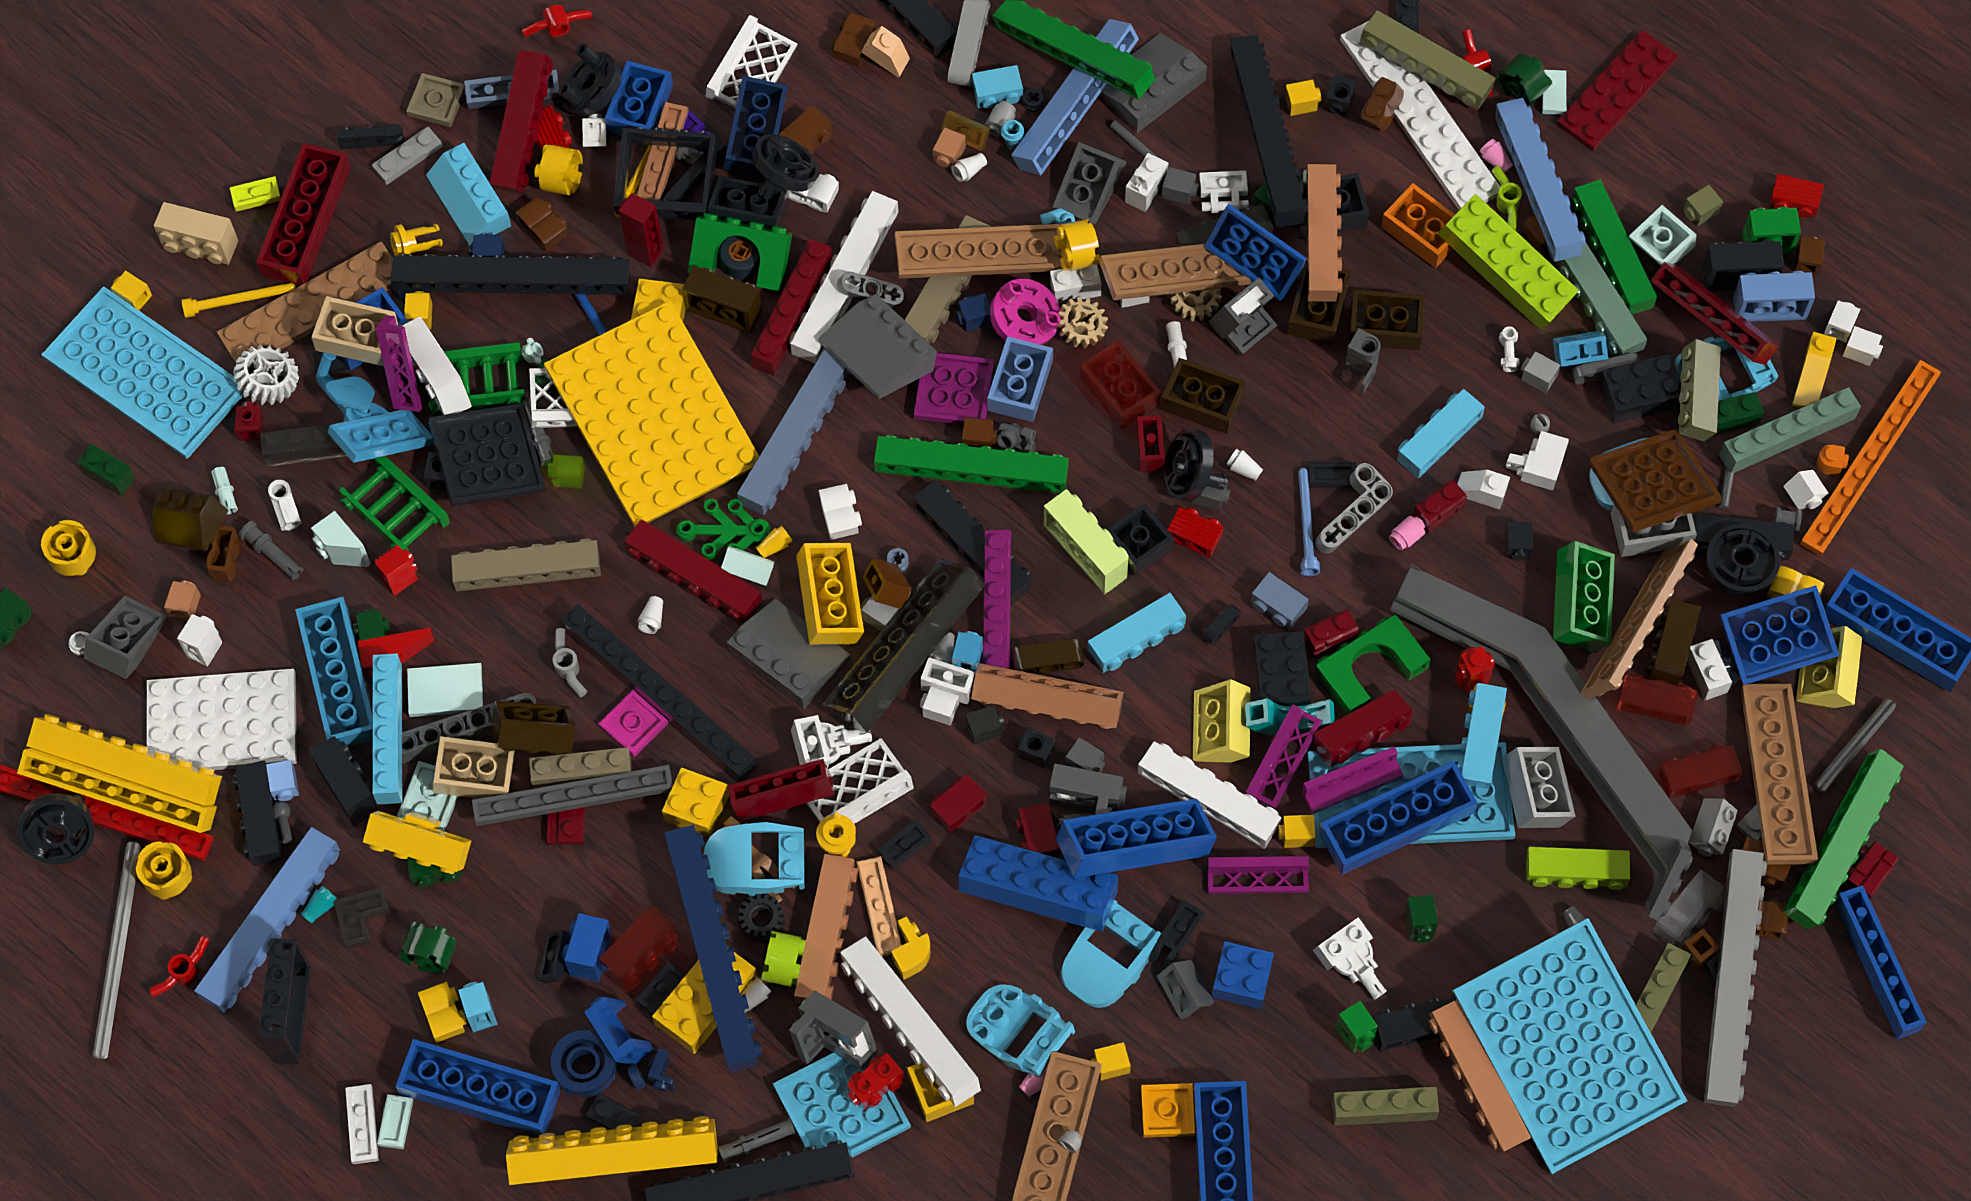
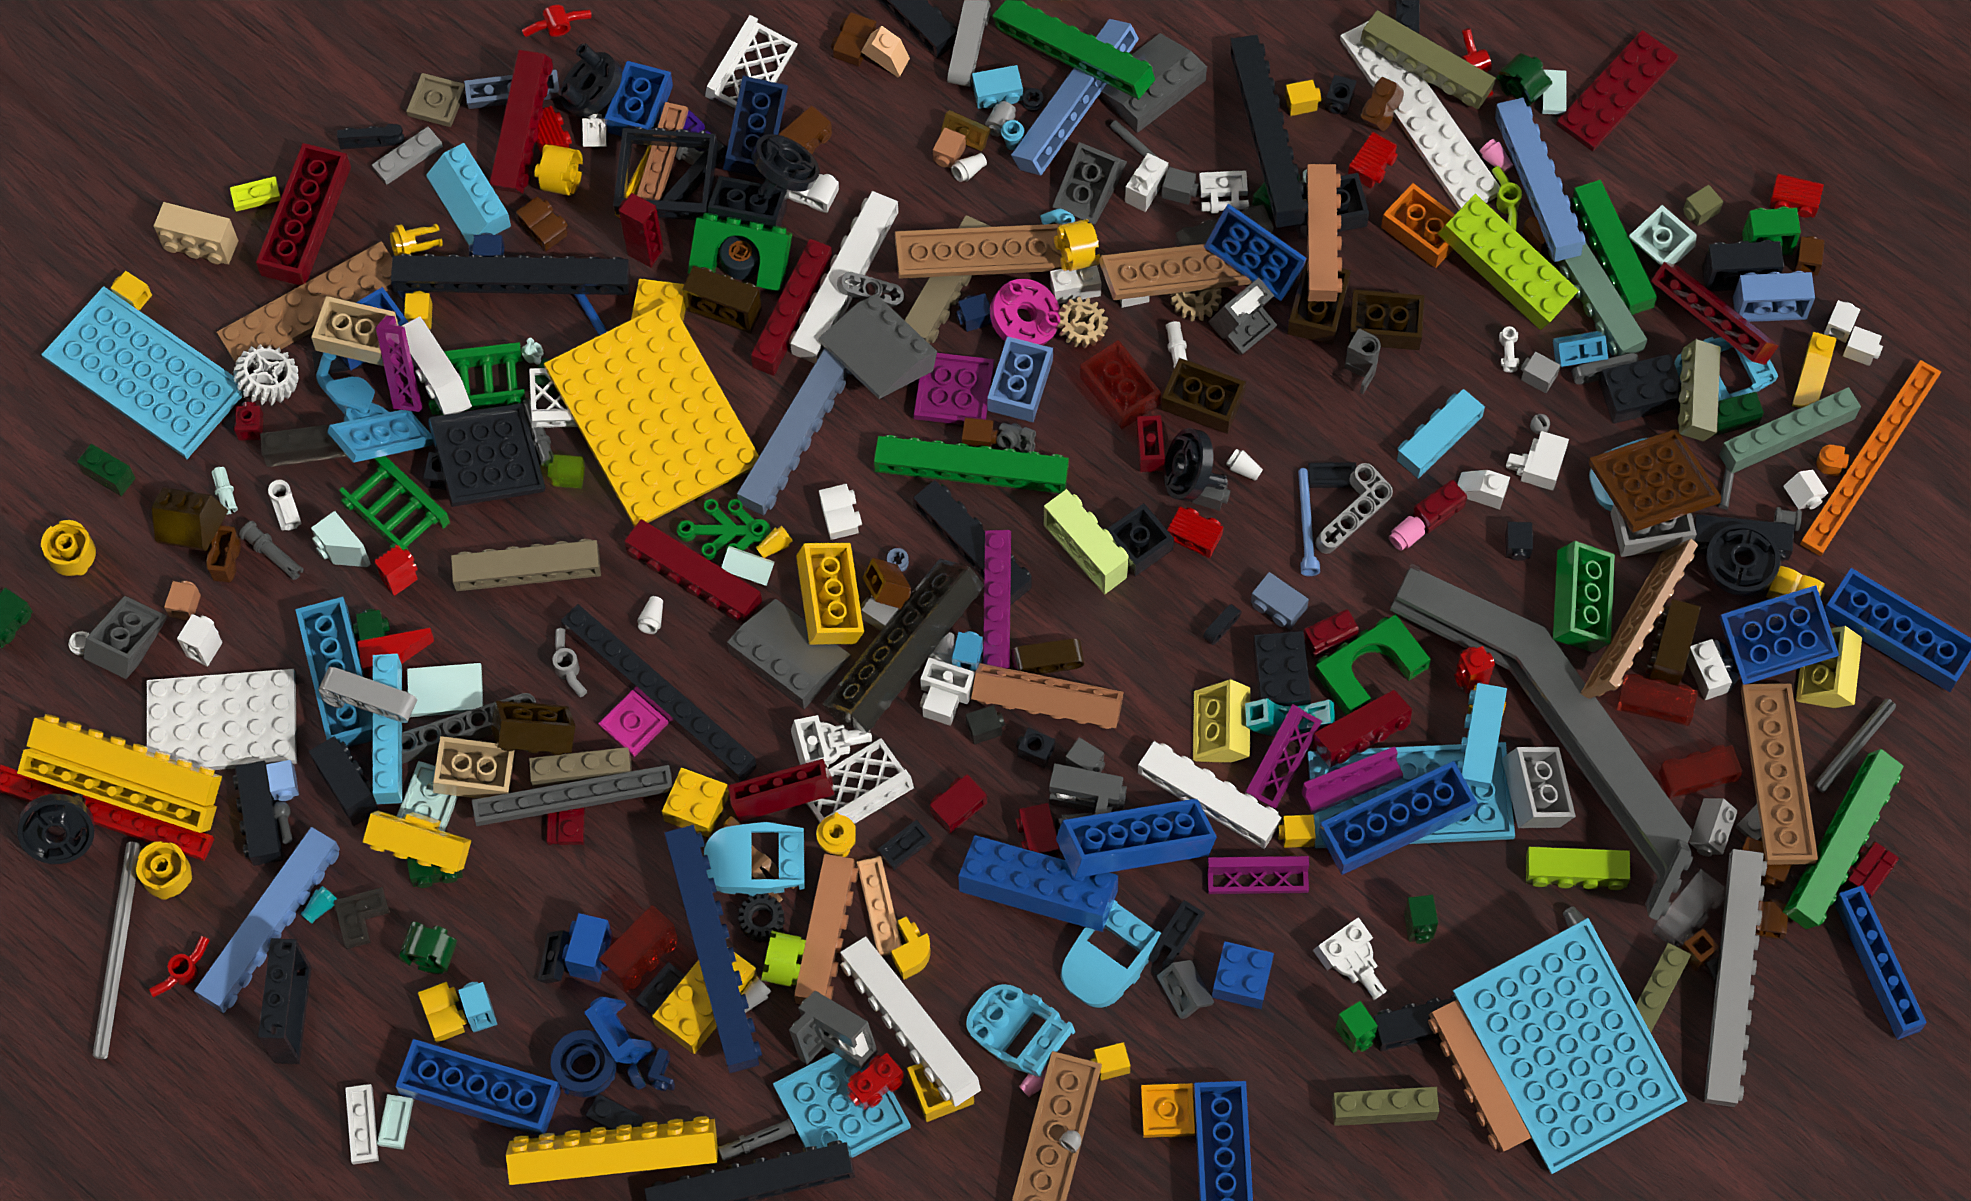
(192, 307): yellow piece -> none
(345, 687): none -> light grey beam
(1137, 633): medium azure brick -> none
(1373, 160): none -> red brick

